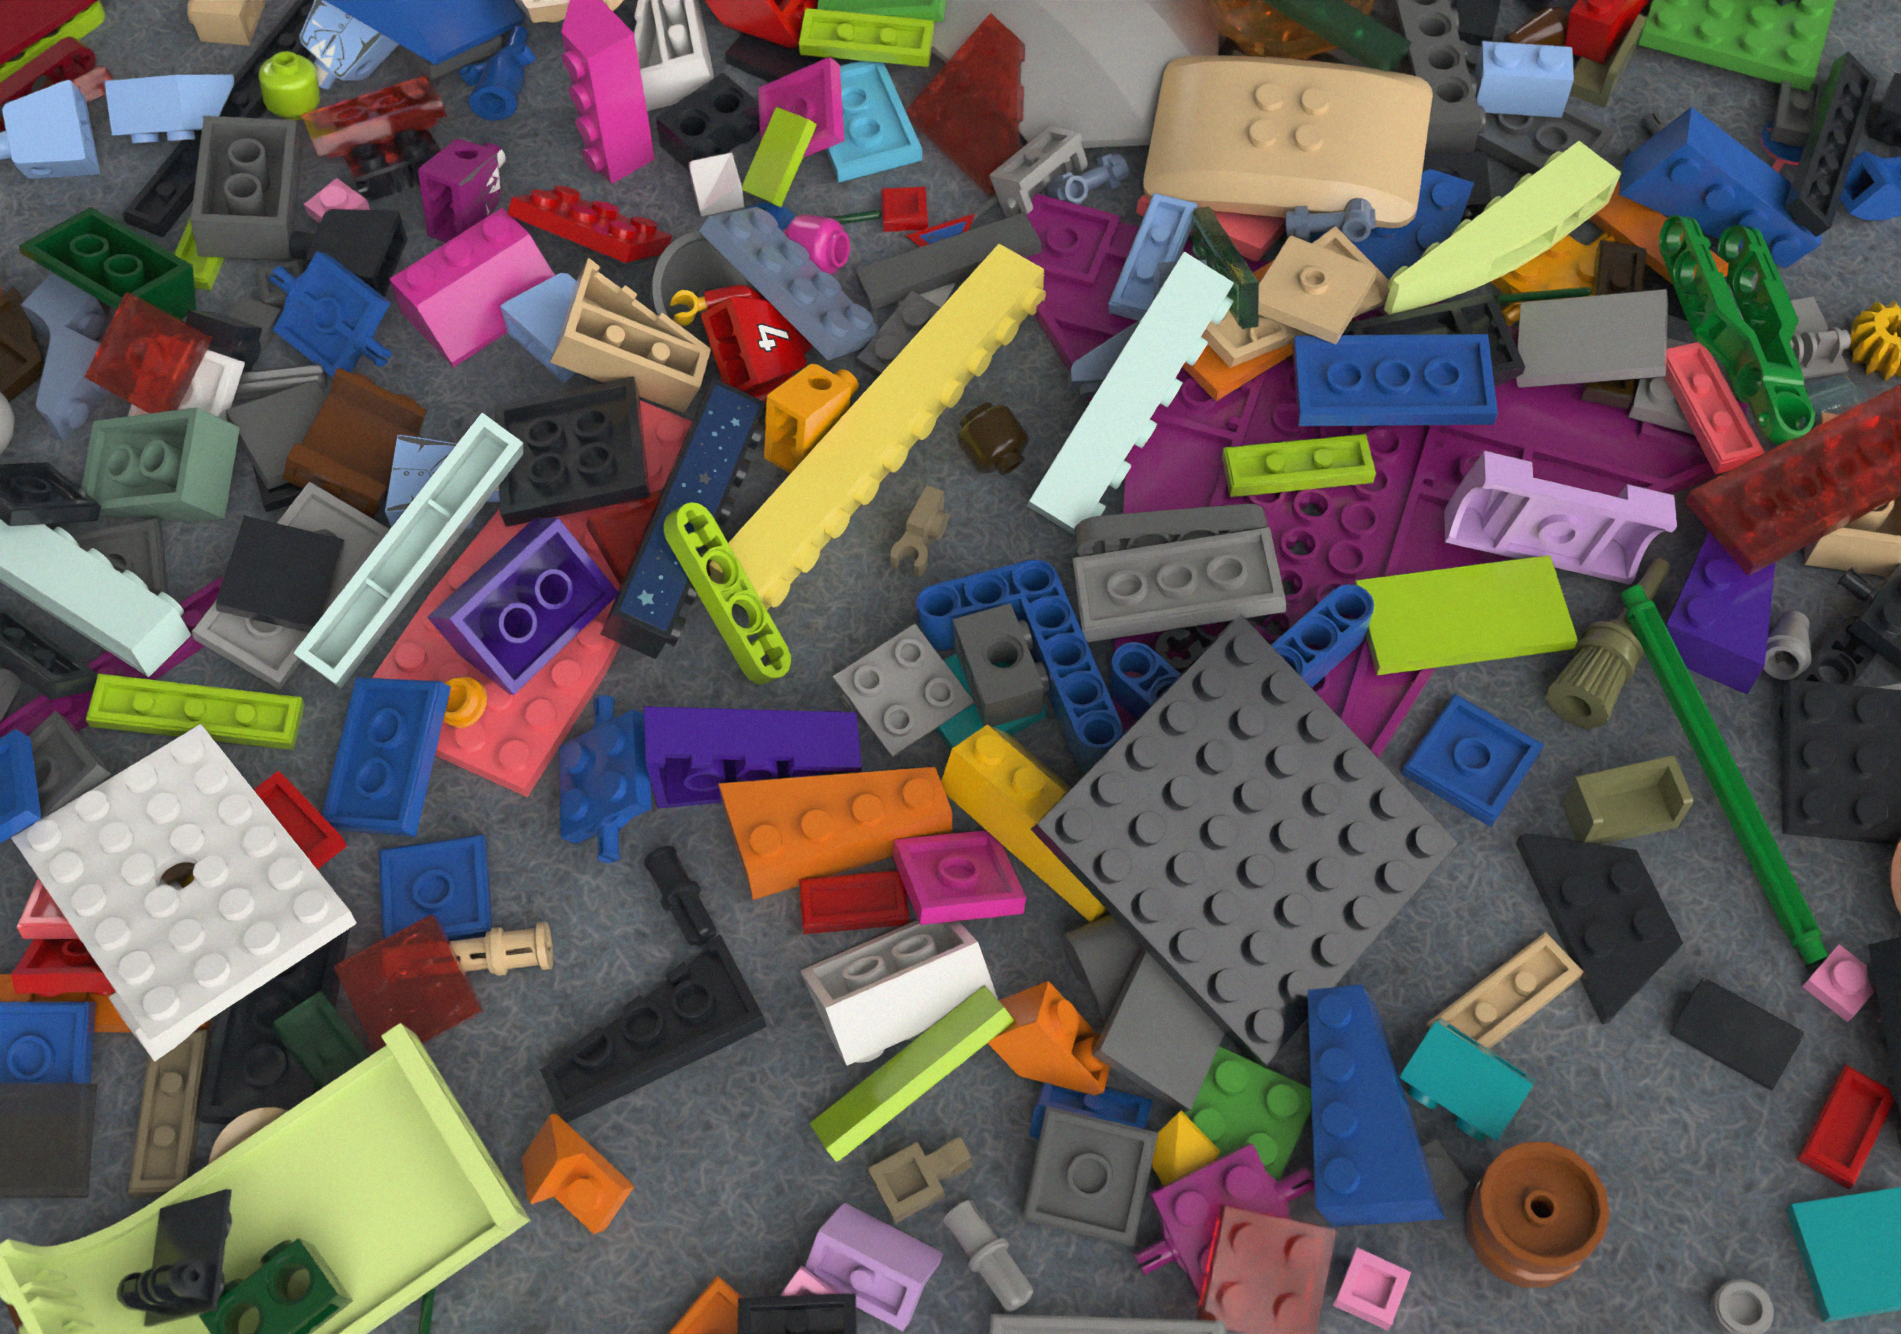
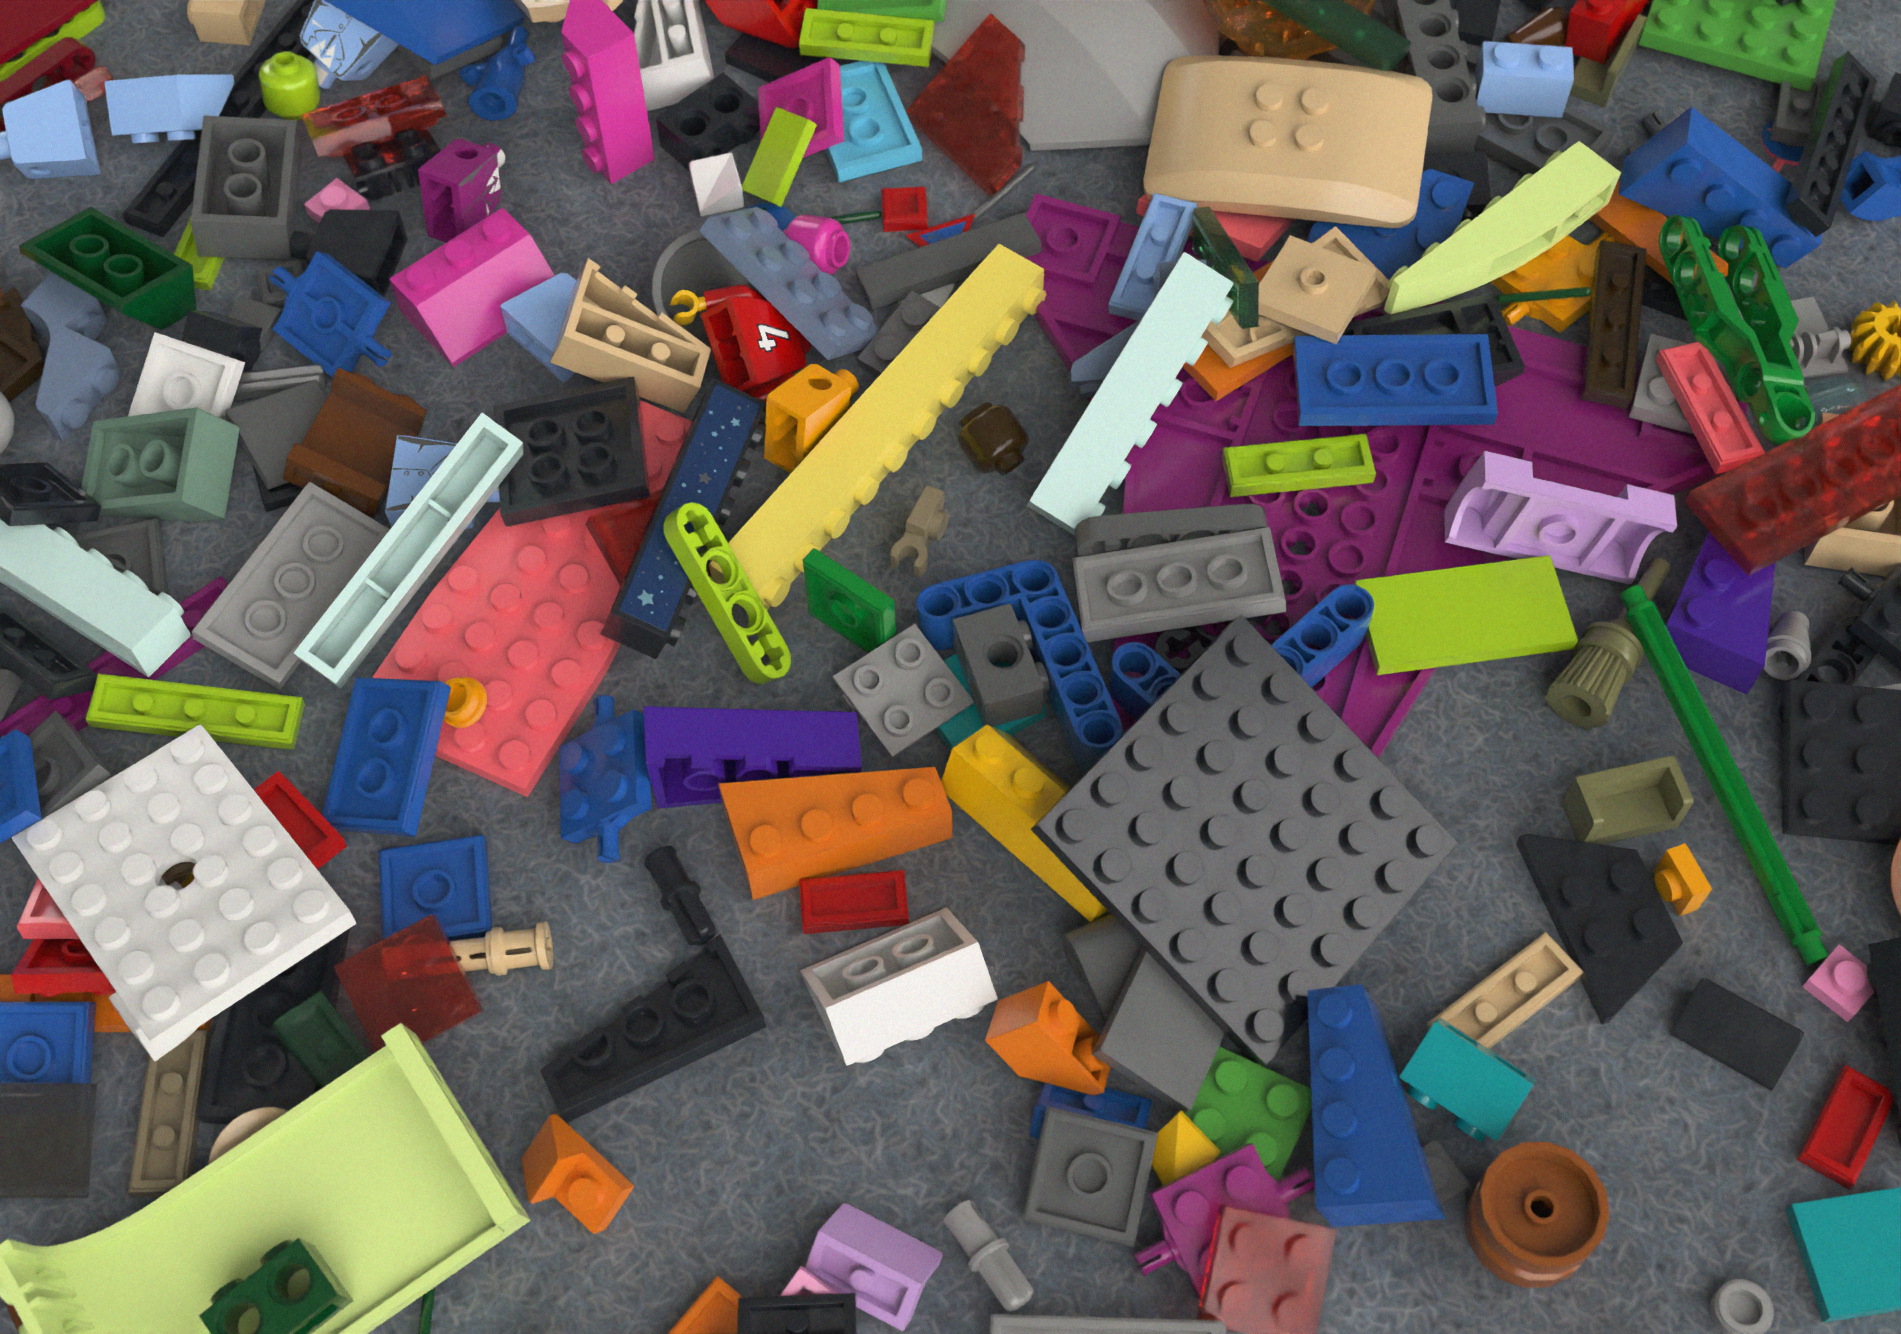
(148, 356): clear red plate -> none
(186, 1262): black hinge -> none
(279, 574): black tile -> none
(524, 604): dark purple slope -> none
(590, 224): red plate -> none
(847, 602): none -> green tile
(911, 1073): lime tile -> none
(911, 1179): dark tan plate -> none
(958, 877): dark pink plate -> none
(1035, 167): light grey hinge -> none
(1075, 188): sand blue bar -> none
(1354, 222): sand blue bar -> none
(1372, 1289): bright pink plate -> none
(1472, 760): blue tile -> none
(1593, 338): light grey tile -> none
(1681, 880): none -> light orange plate

